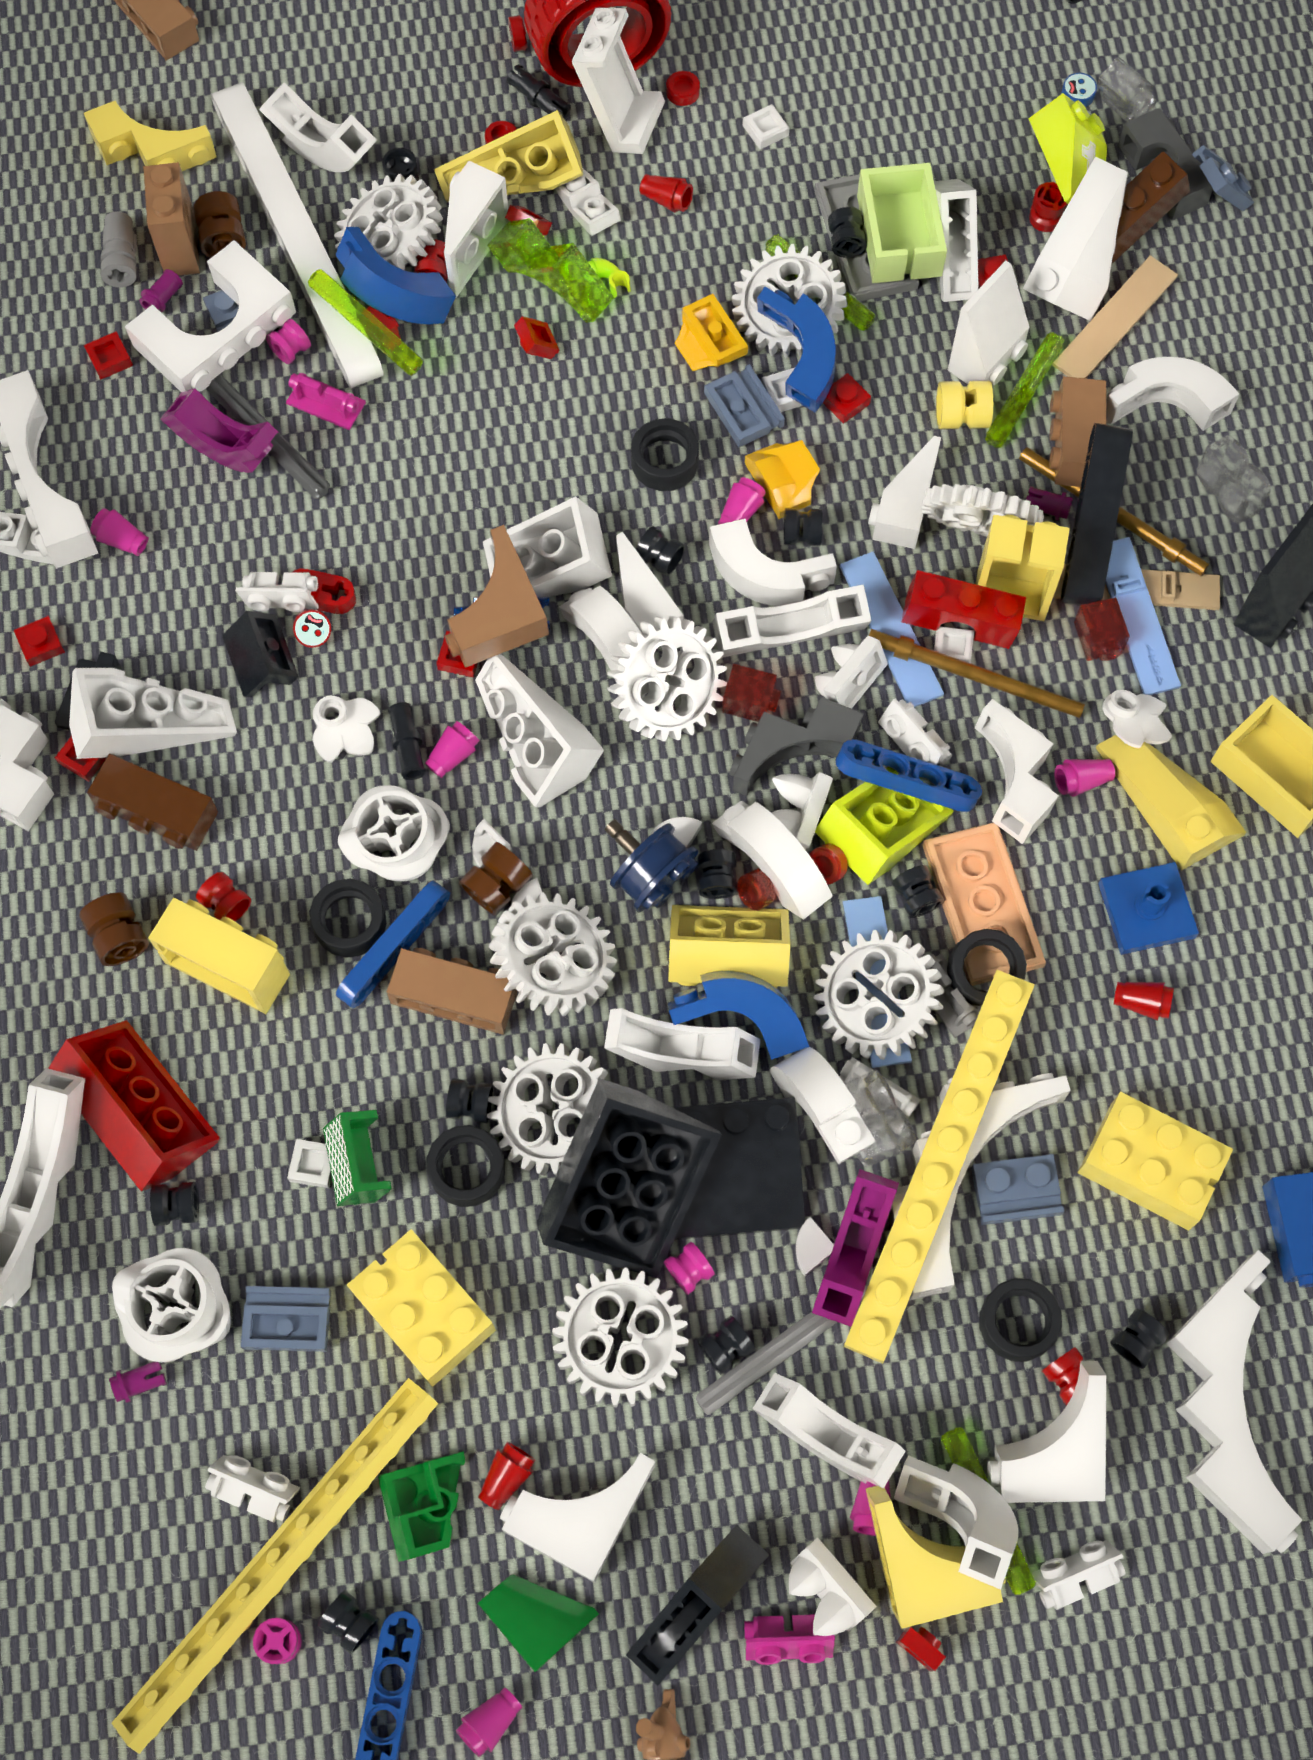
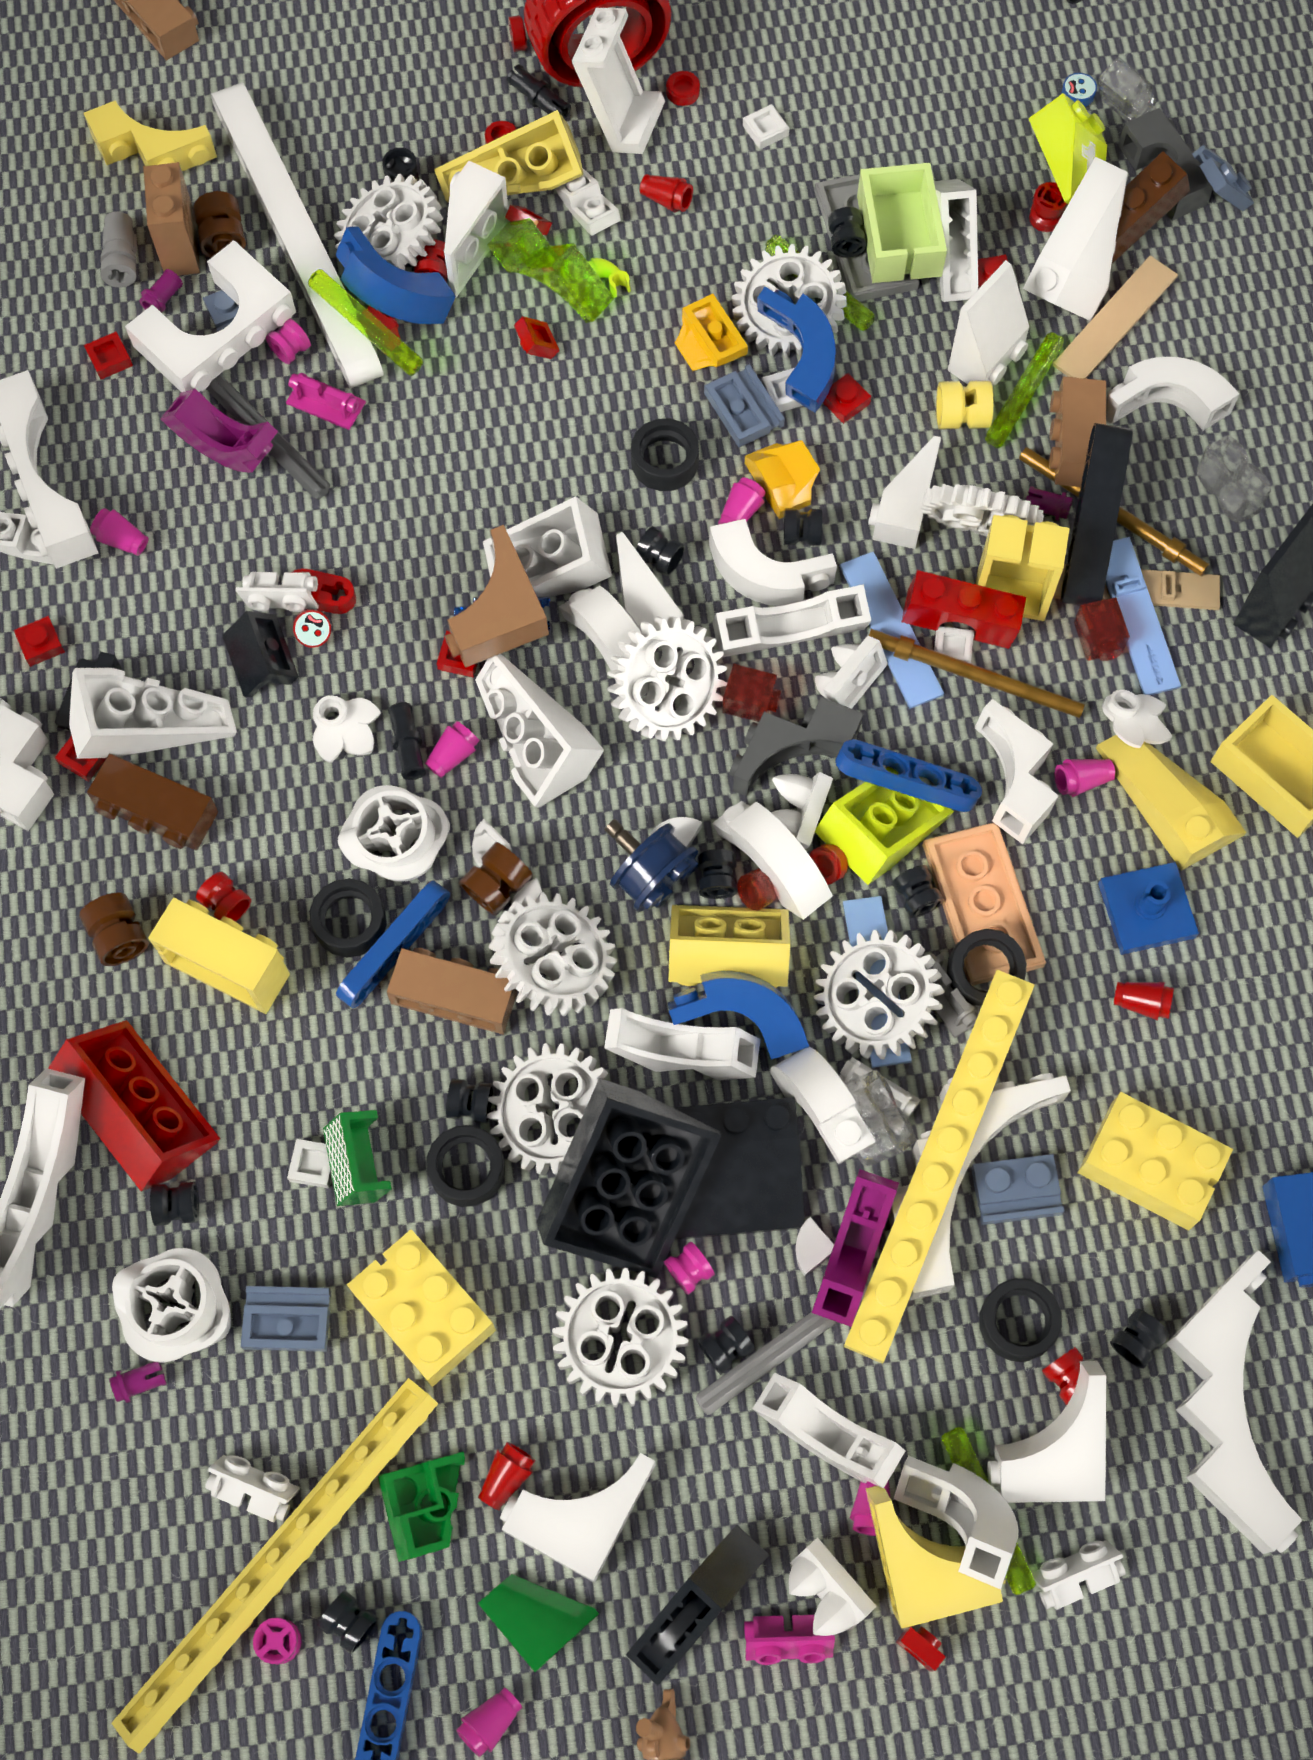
(313, 137): white arch -> none
(906, 729): white hinge -> none

